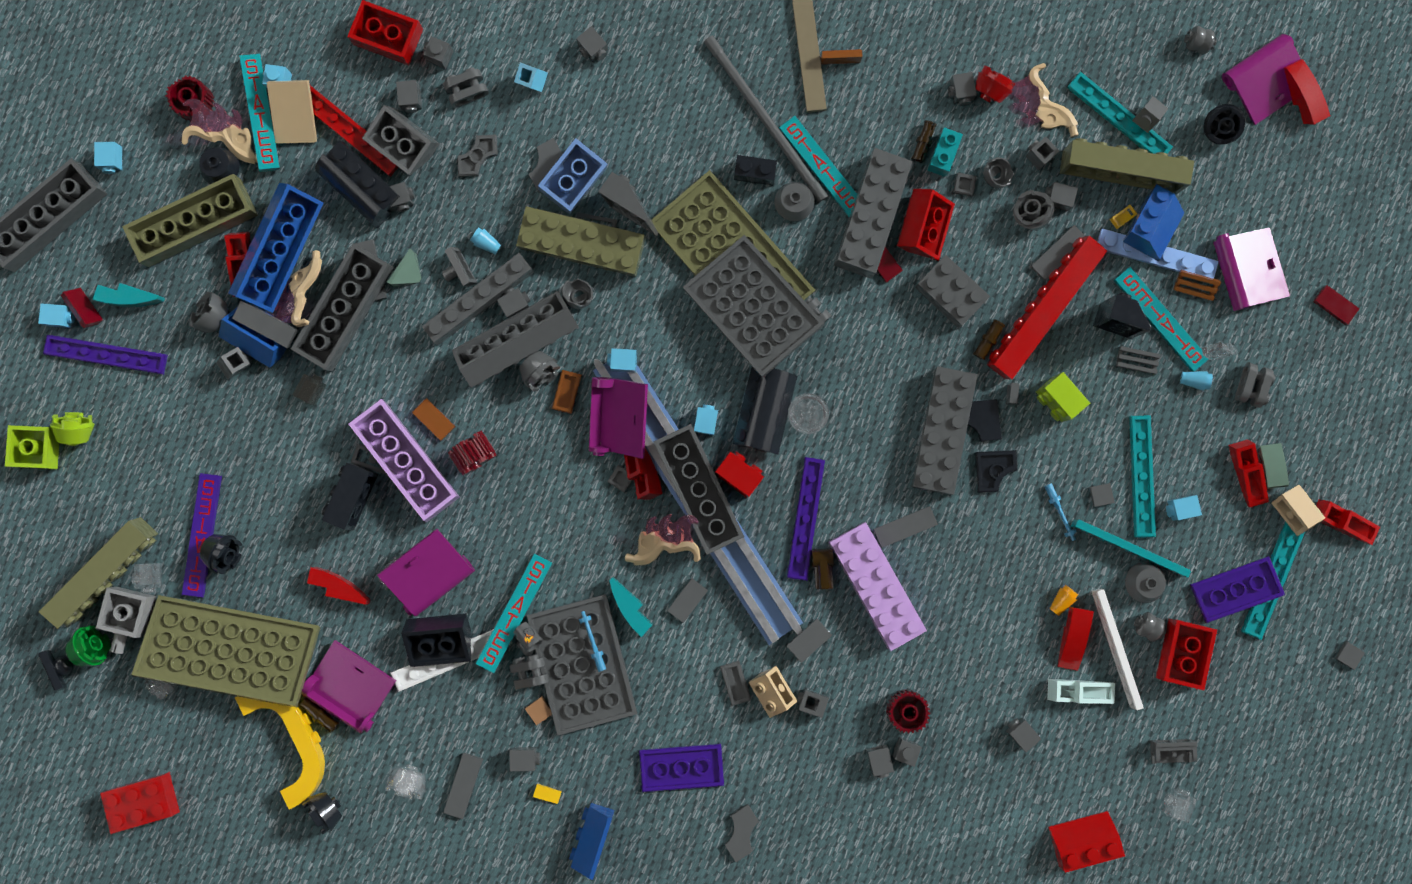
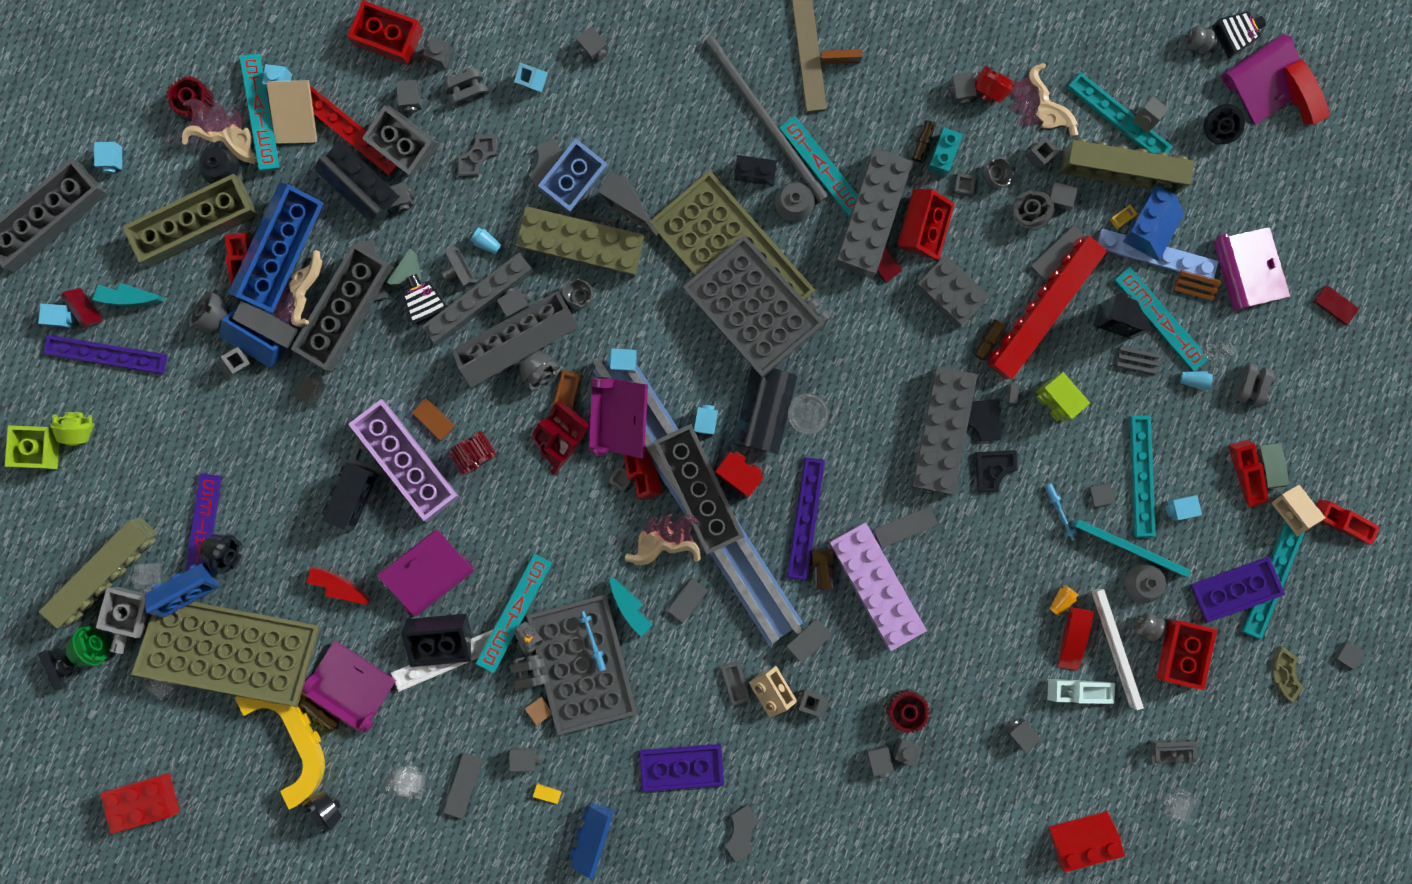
(180, 591): none -> blue slope
(422, 300): none -> black torso
(559, 435): none -> dark red slope
(1238, 31): none -> black torso
(1285, 674): none -> olive tile

